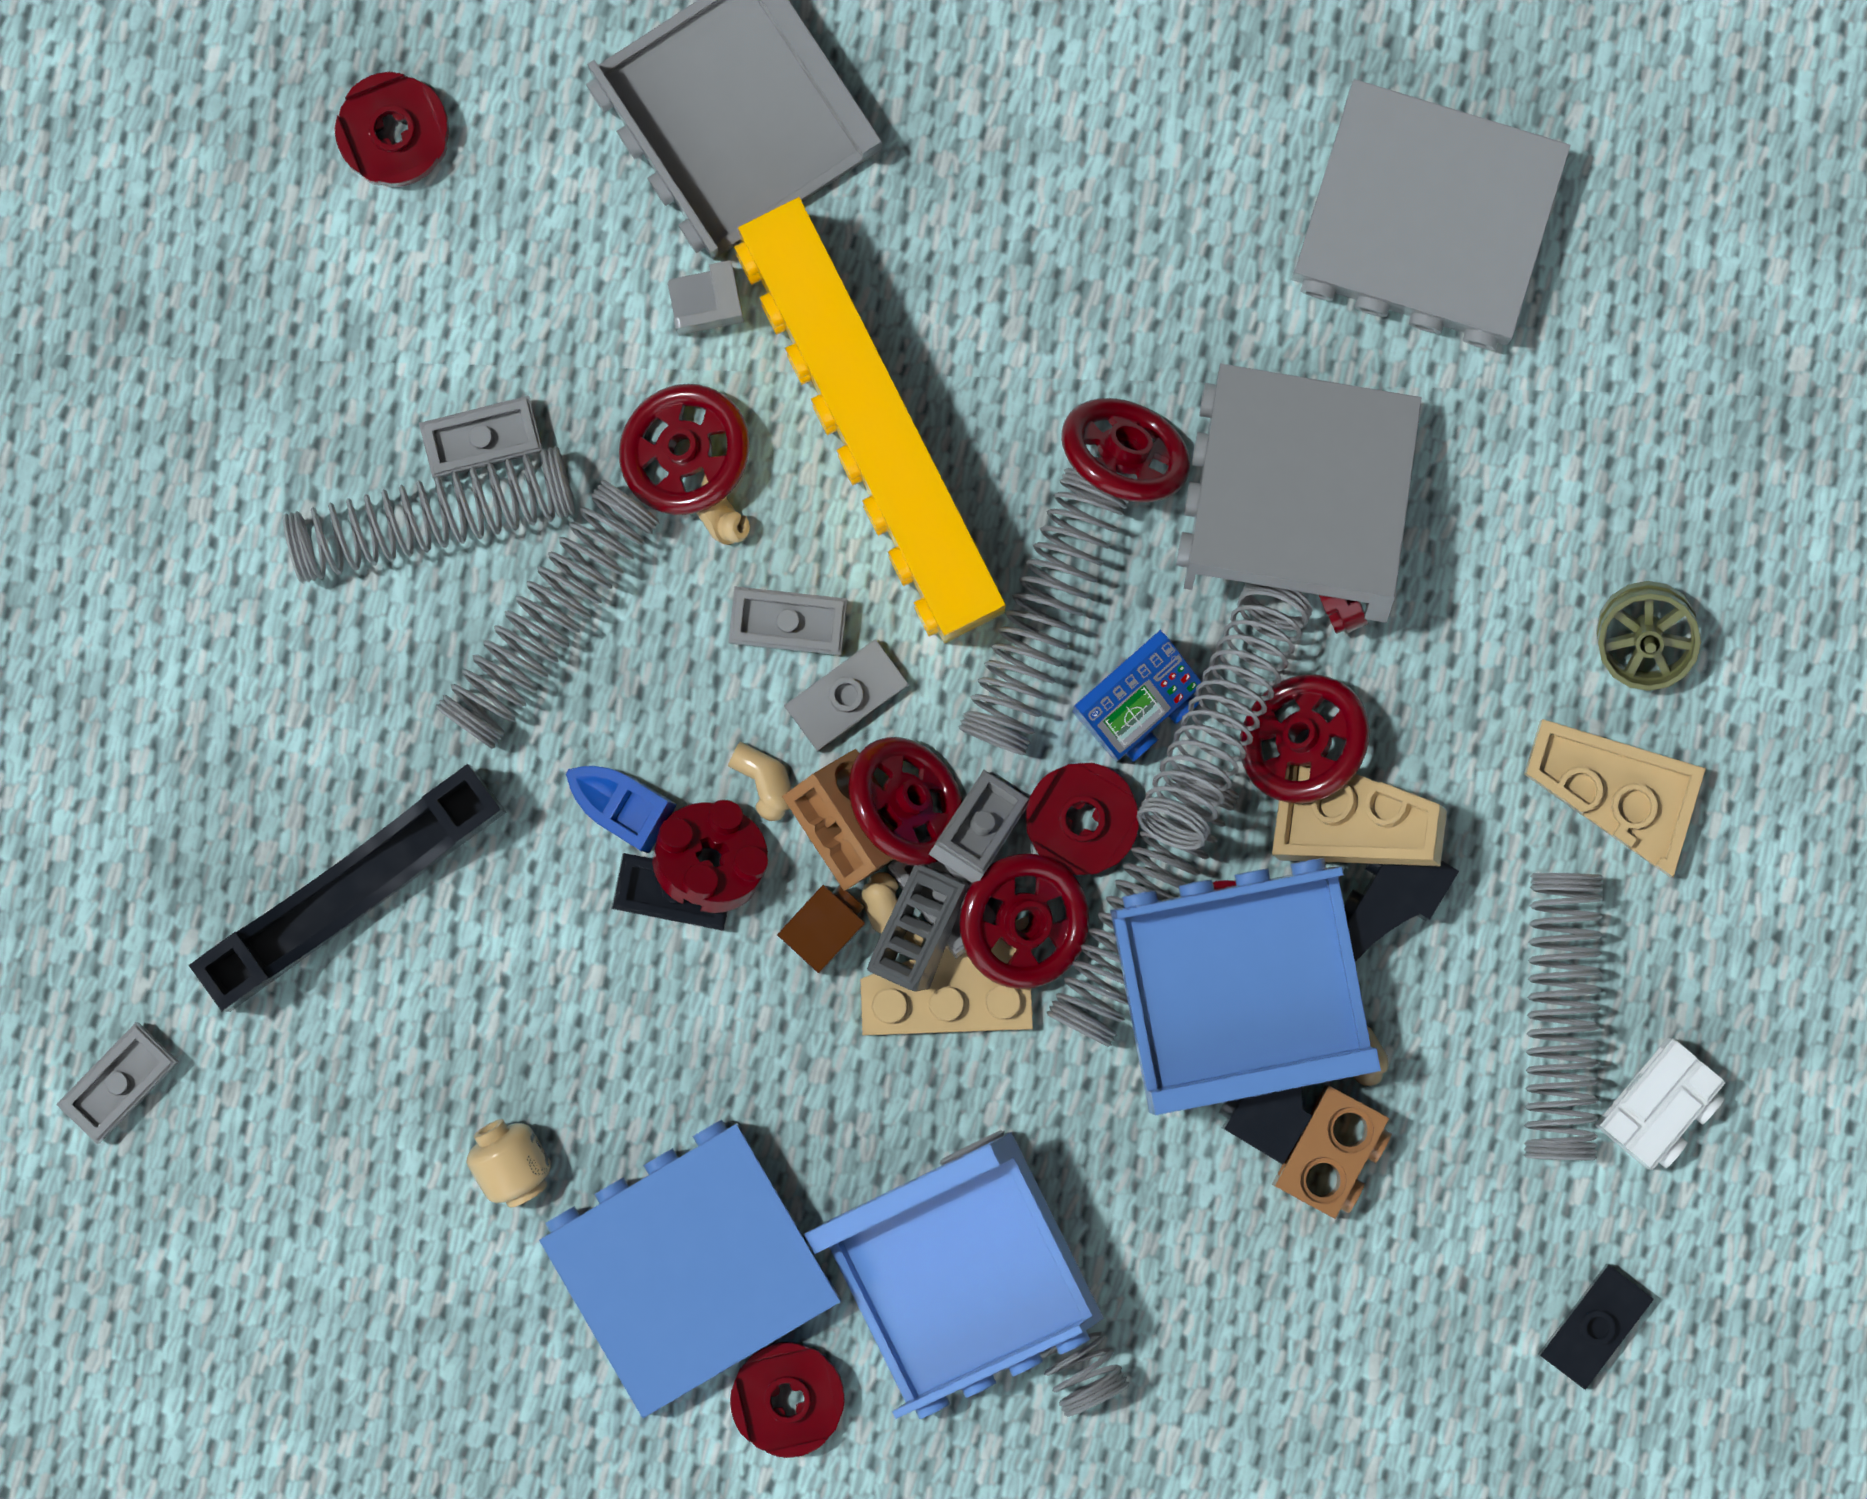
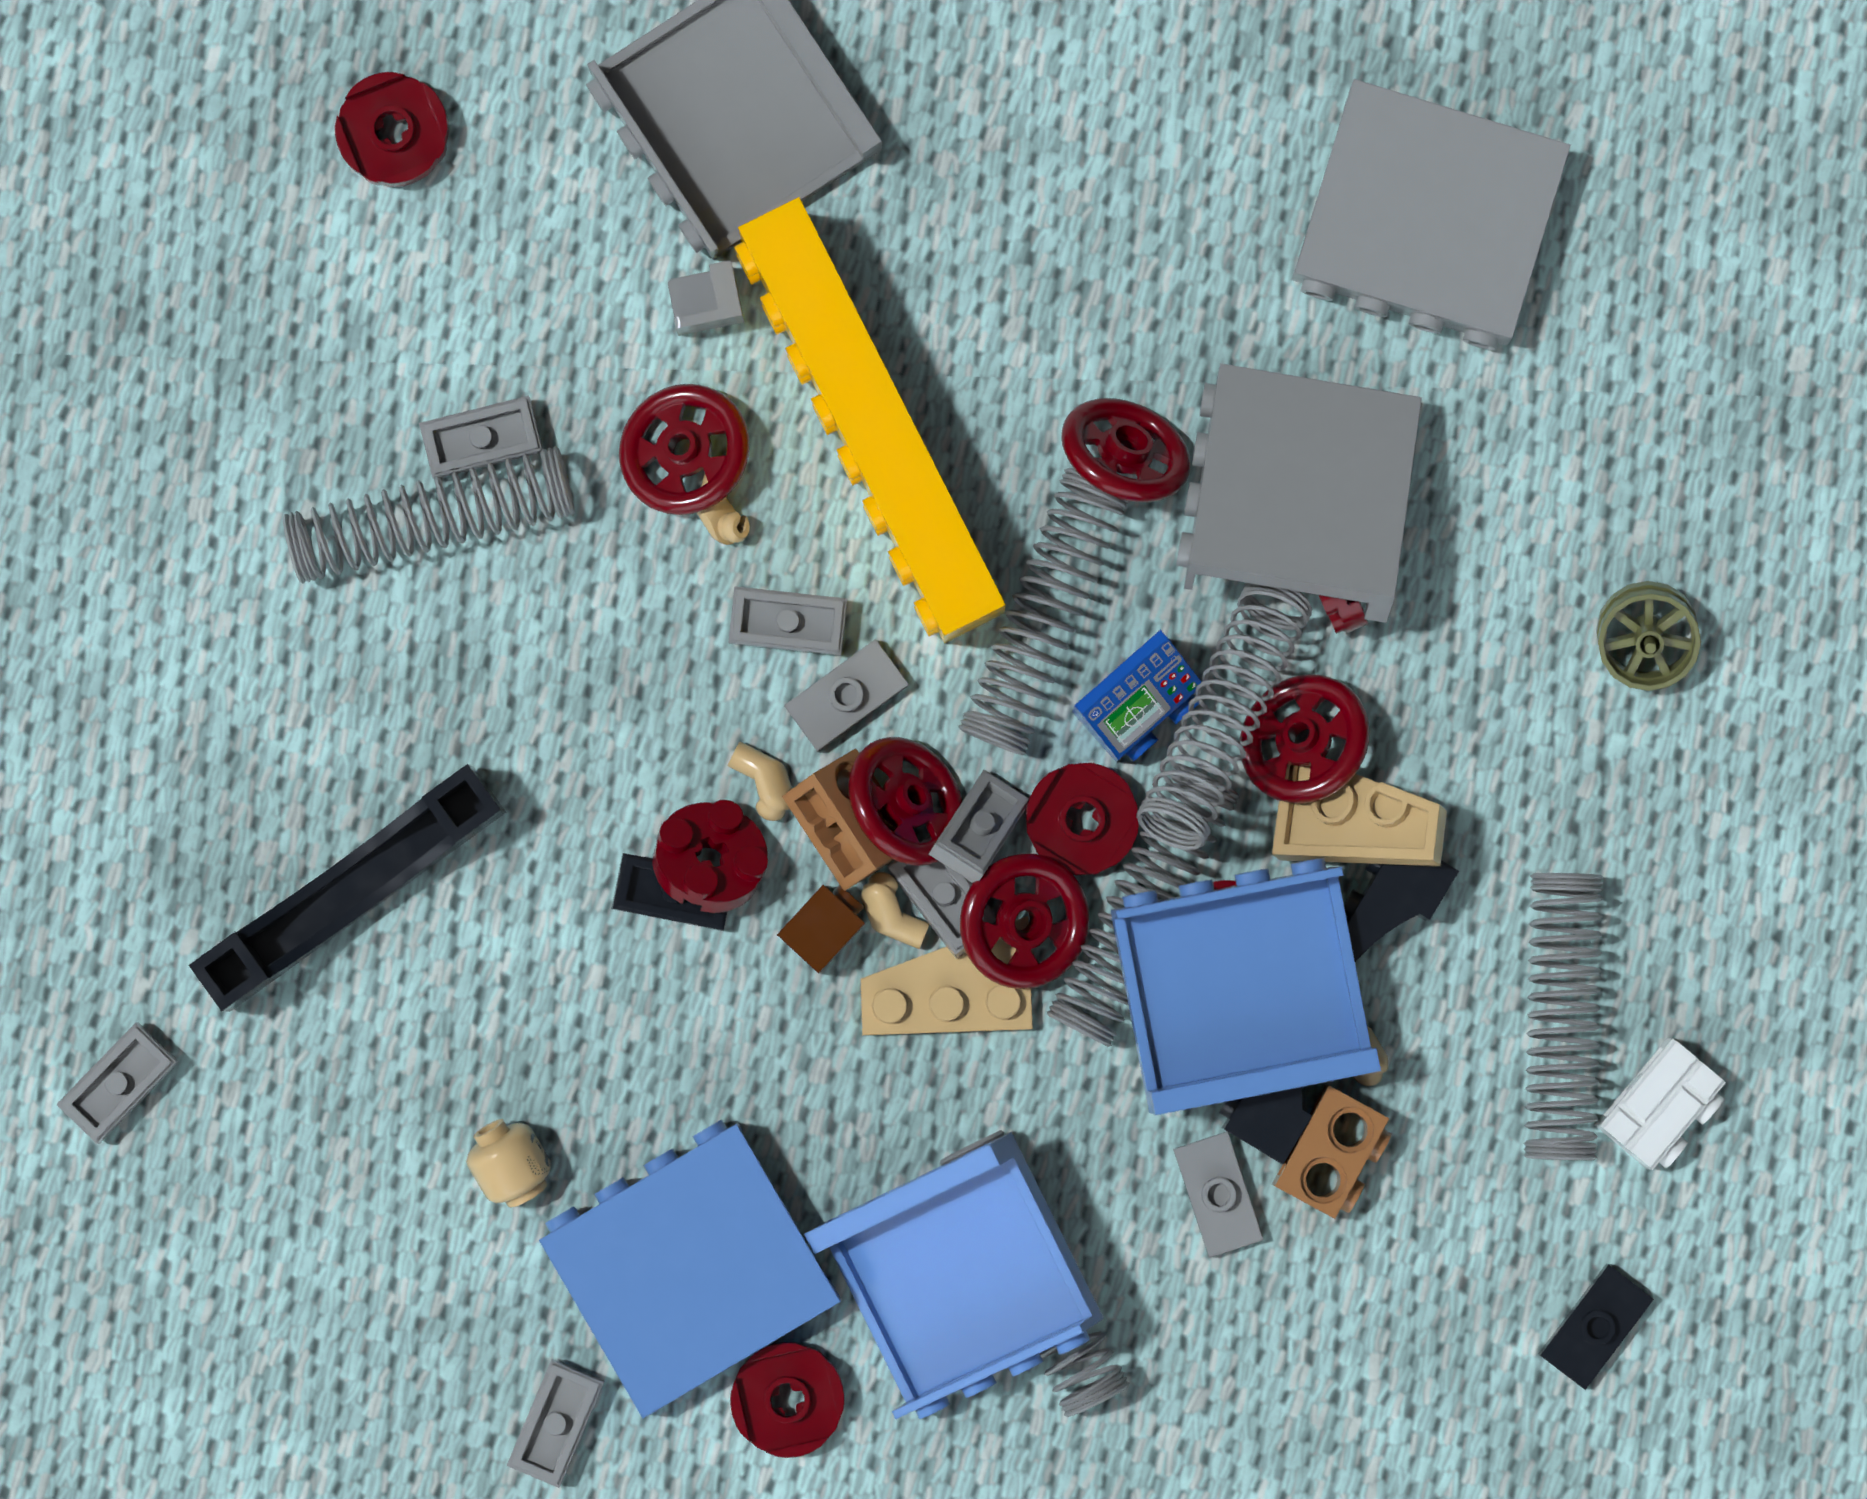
(492, 733): light grey piece -> none
(555, 1423): none -> light grey plate
(620, 804): blue plate -> none
(892, 938): dark grey slope -> none
(1218, 1194): none -> light grey plate
(1619, 788): tan wing -> none

